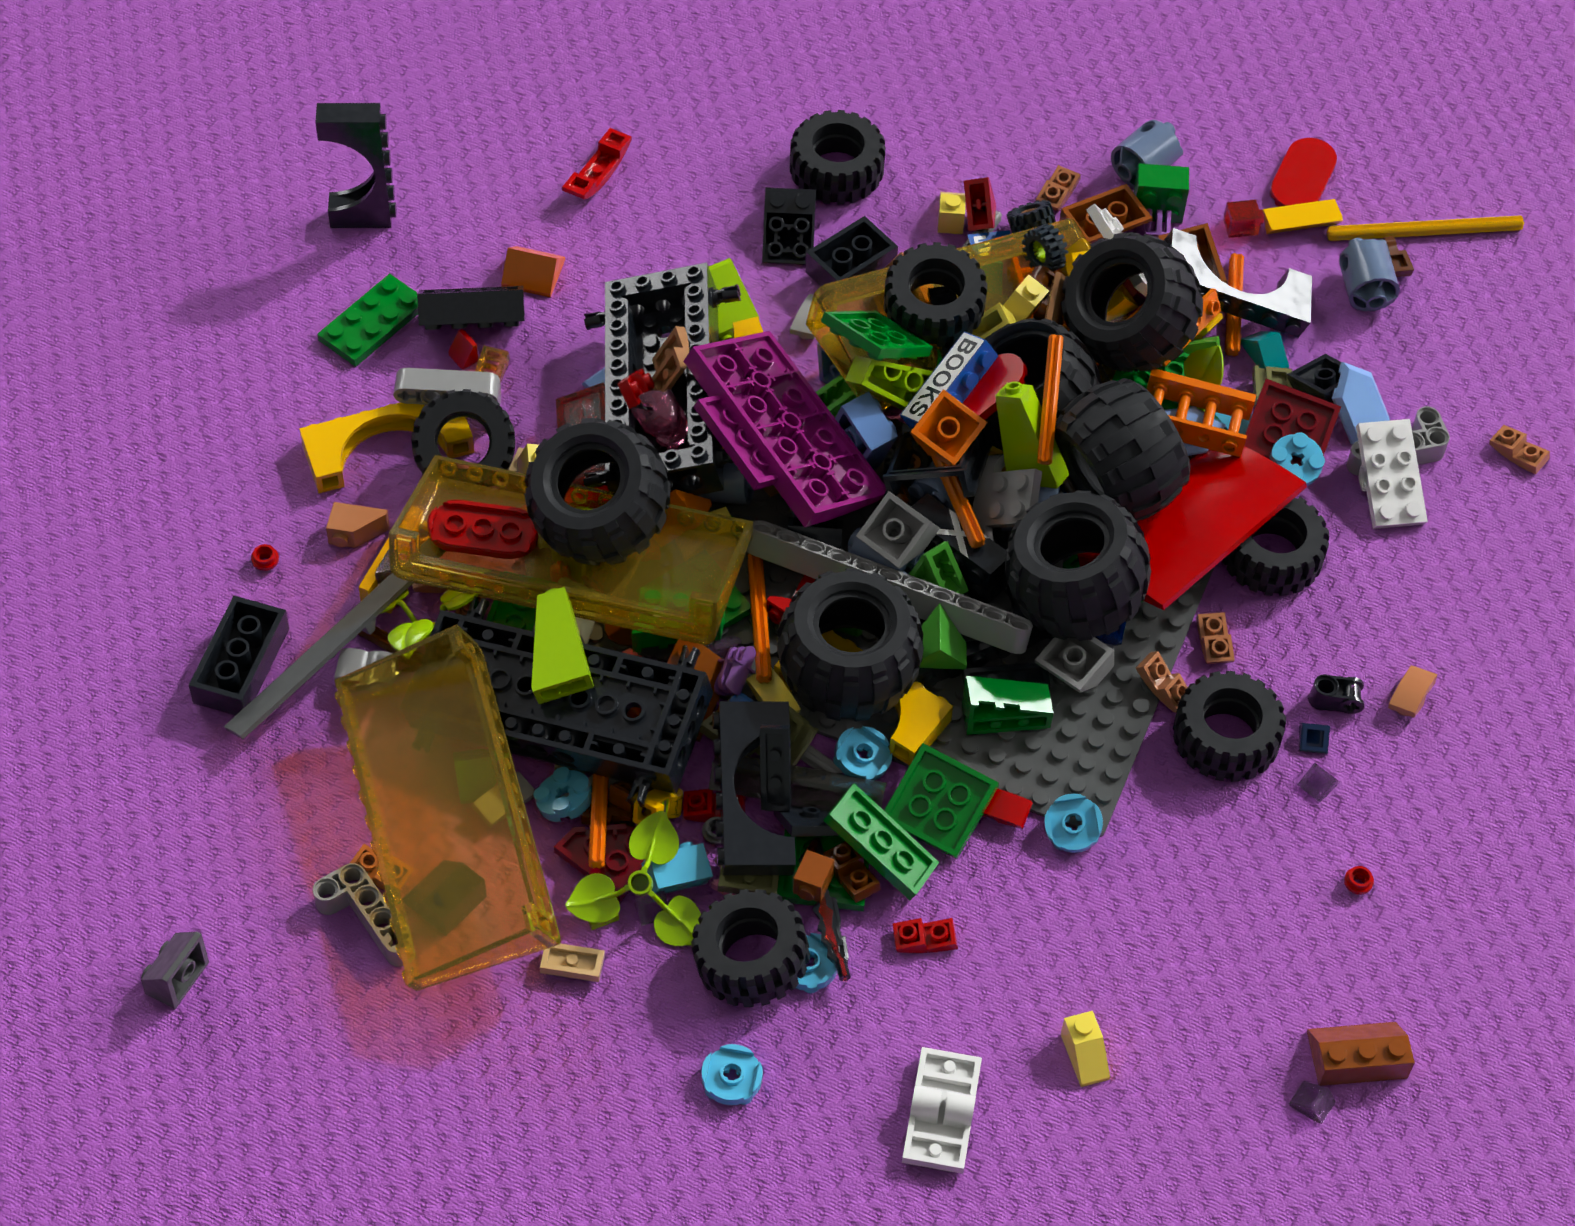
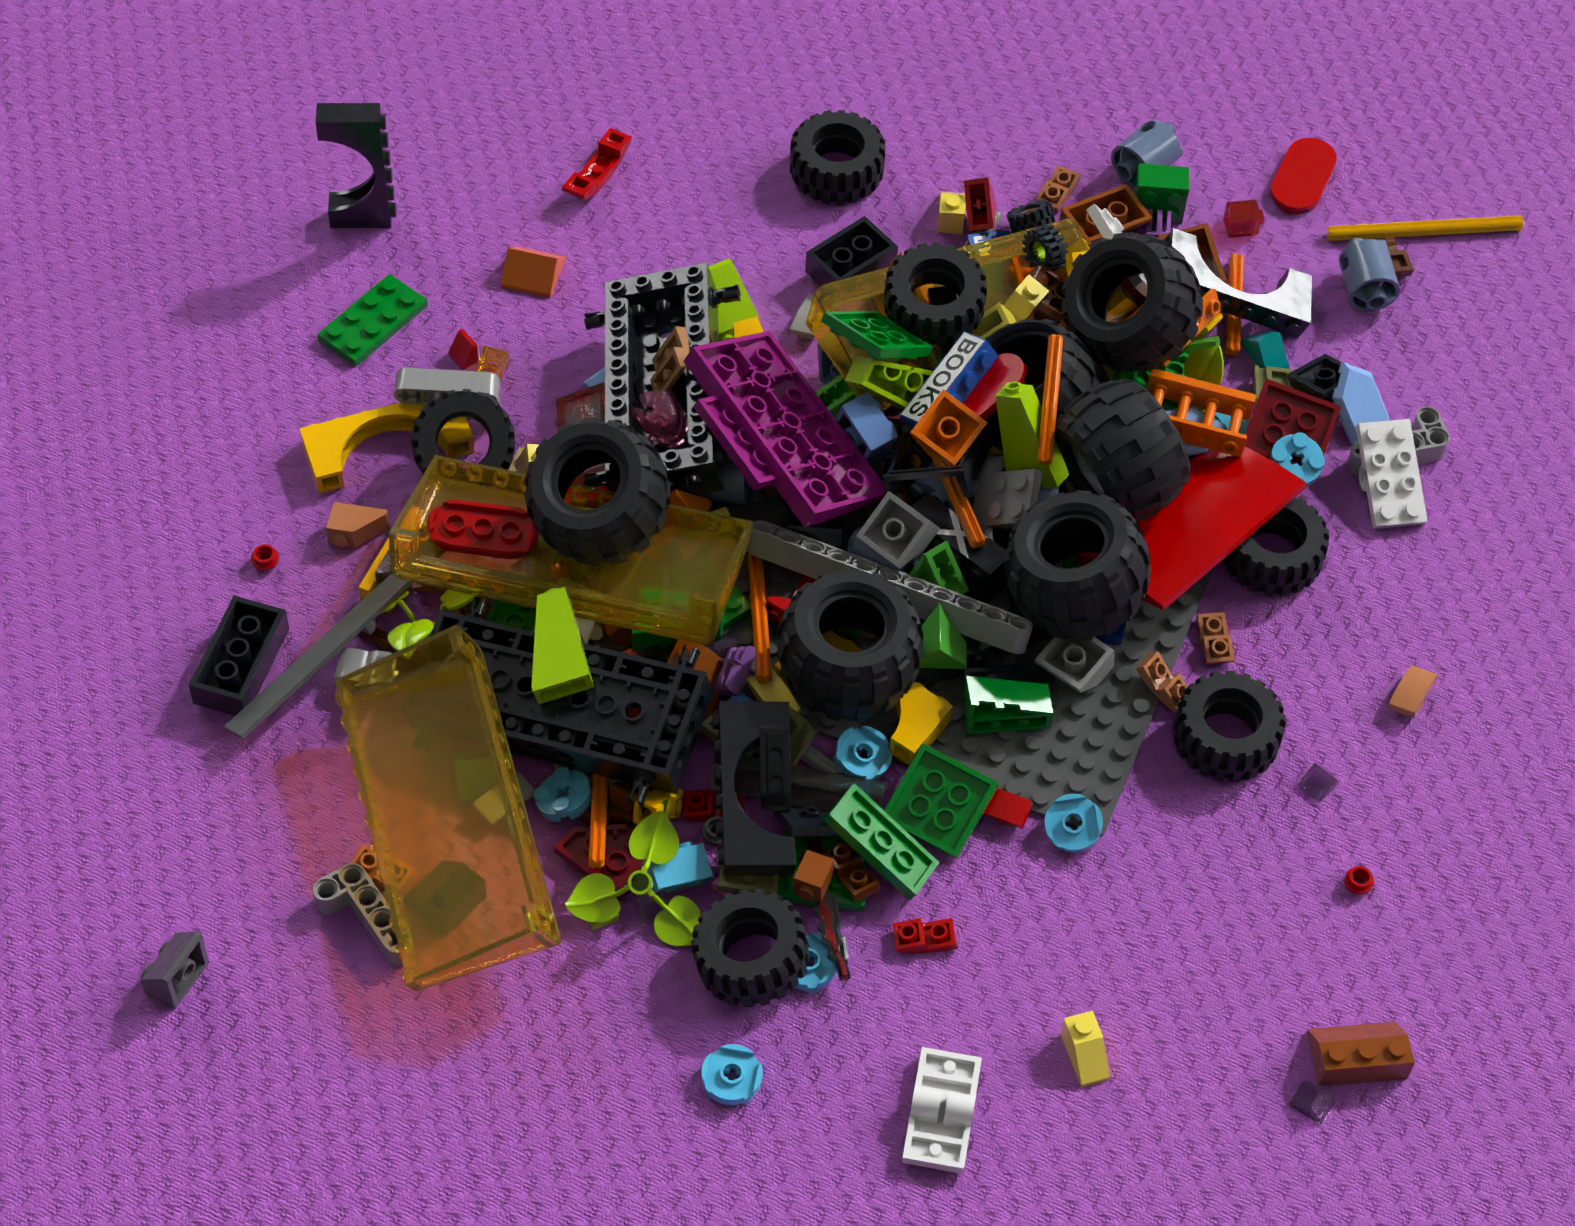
(471, 305): black brick -> none
(573, 962): tan plate -> none
(634, 386): red slope -> none
(788, 225): black slope -> none
(1056, 296): medium nougat slope -> none
(1302, 216): yellow slope -> none
(1314, 738): dark blue slope -> none
(1337, 694): black piece -> none
(1514, 447): nougat slope -> none

